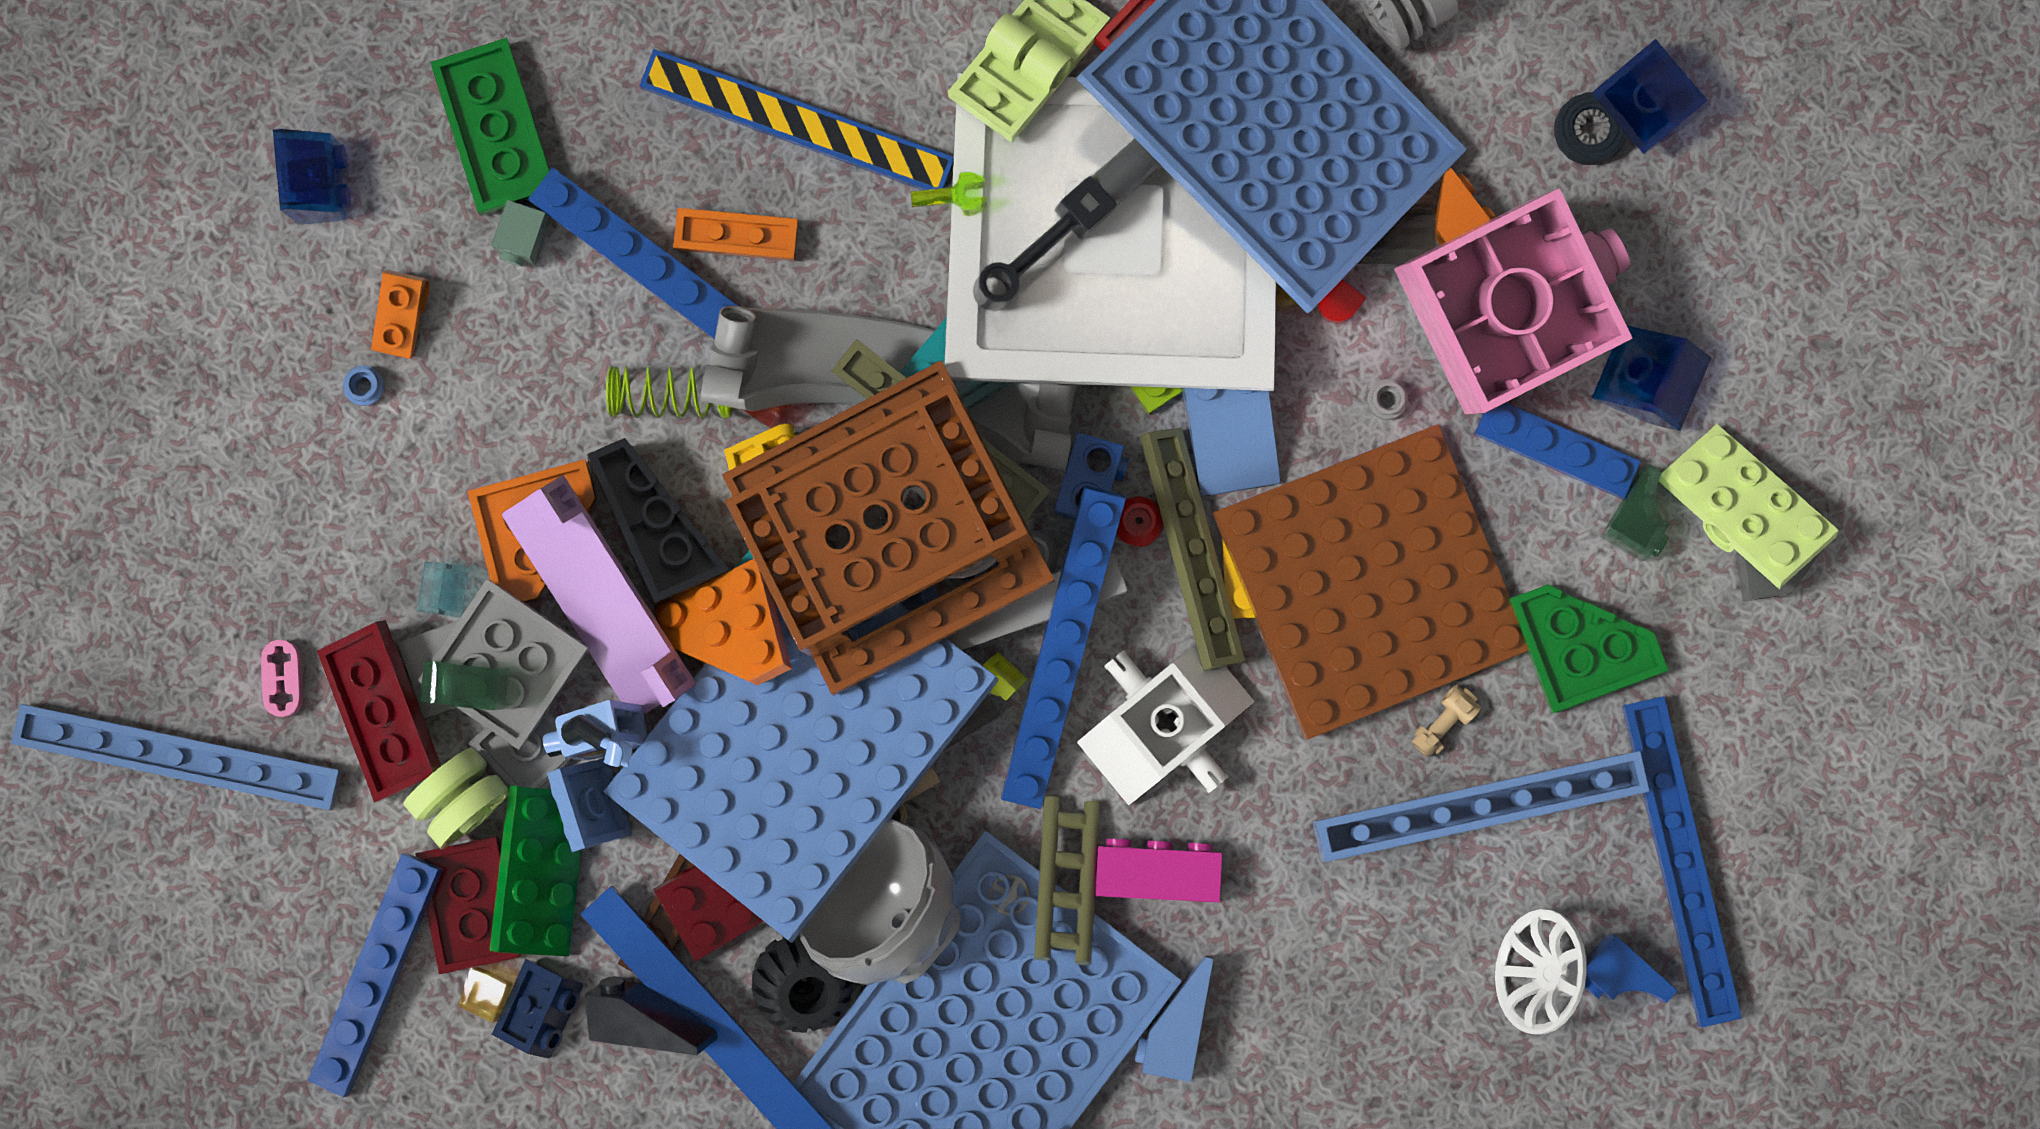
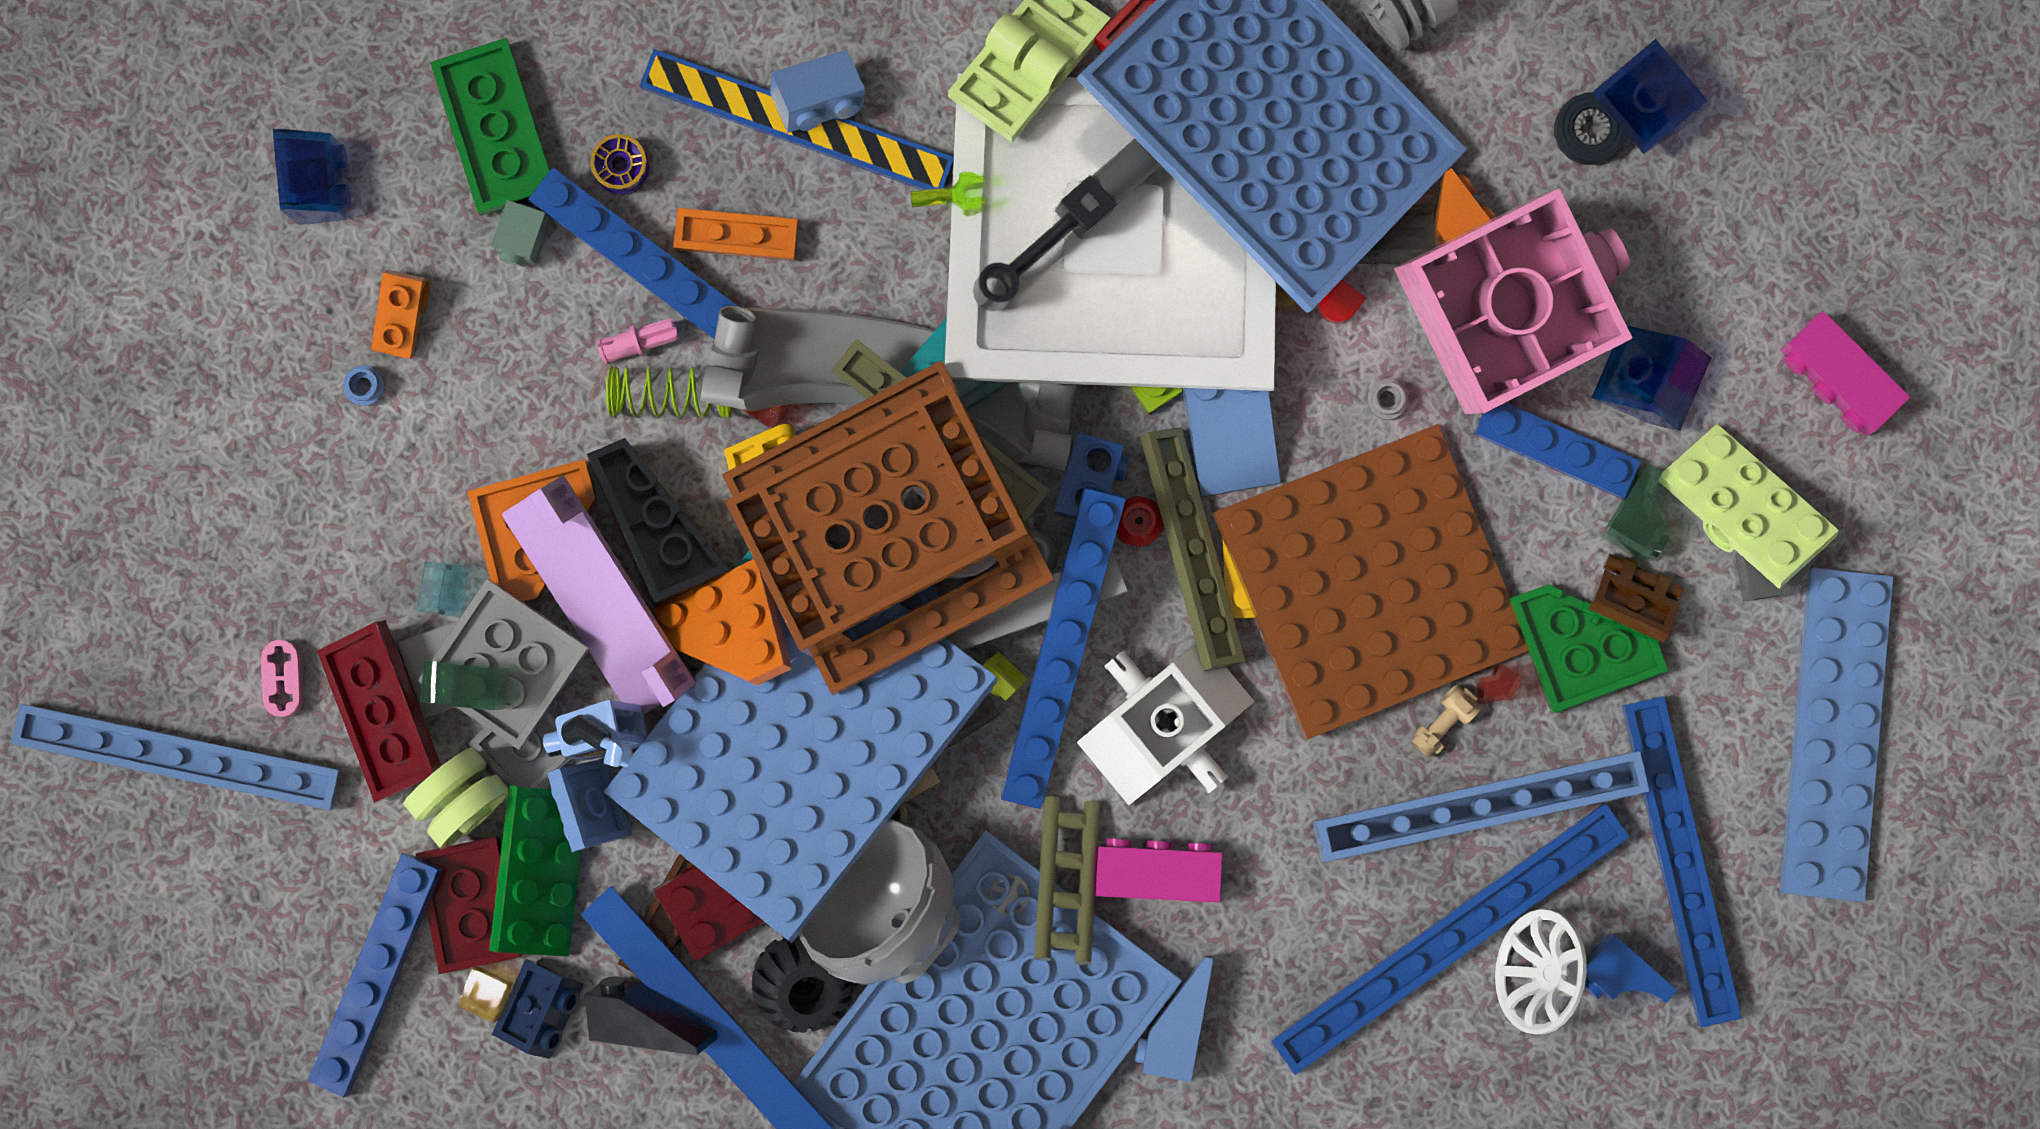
(604, 161): none -> dark purple wheel
(637, 340): none -> bright pink axle
(817, 91): none -> medium blue brick
(1449, 938): none -> blue plate
(1498, 686): none -> clear red piece
(1634, 605): none -> reddish brown plate
(1836, 734): none -> medium blue plate
(1843, 374): none -> dark pink brick

